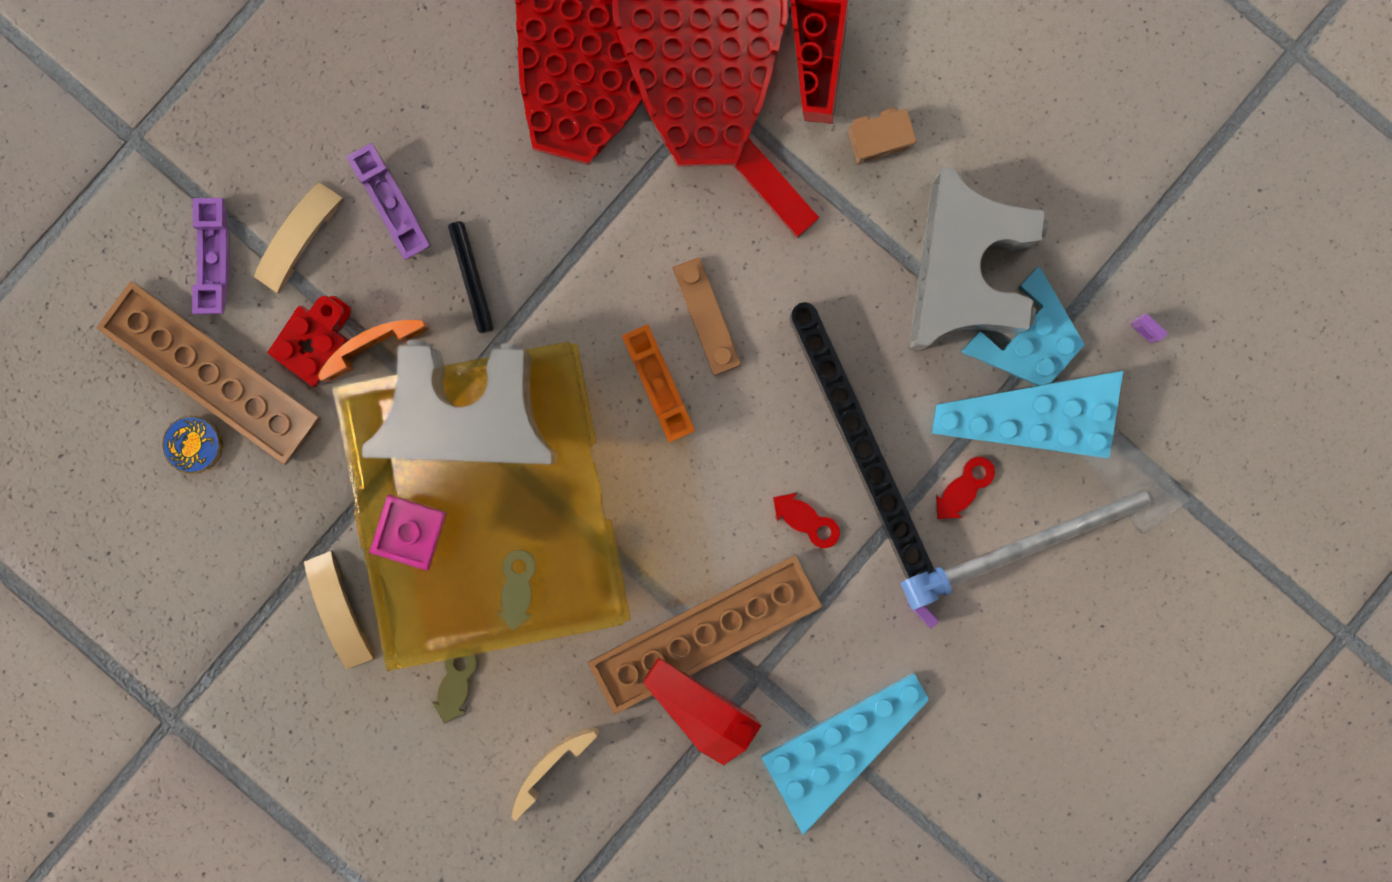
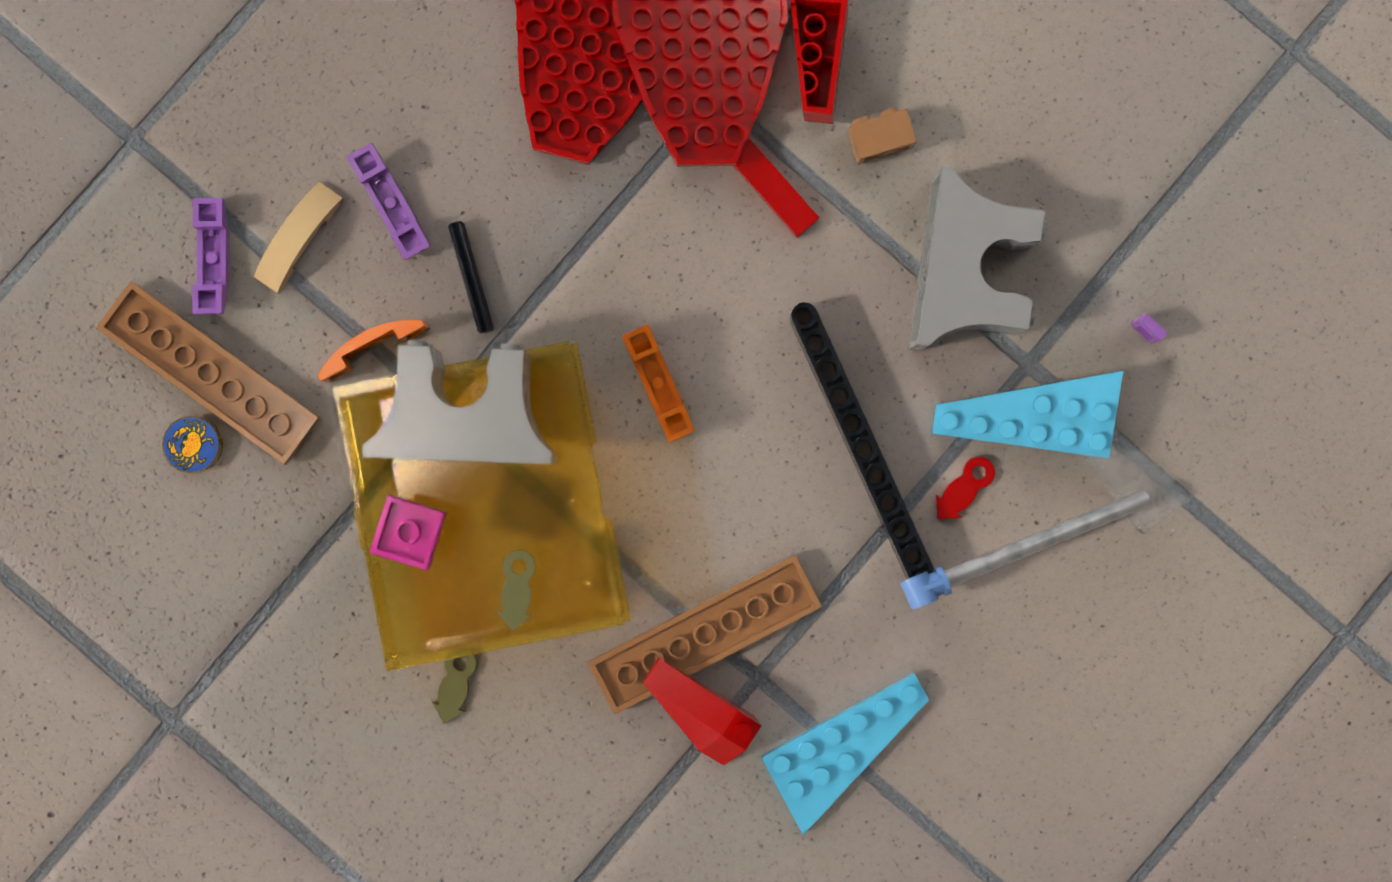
(312, 324): red plate -> none
(336, 611): tan slope -> none
(575, 743): tan slope -> none
(706, 316): medium nougat plate -> none
(805, 519): red brick -> none
(926, 616): medium lavender tile -> none
(1037, 352): medium azure wing -> none

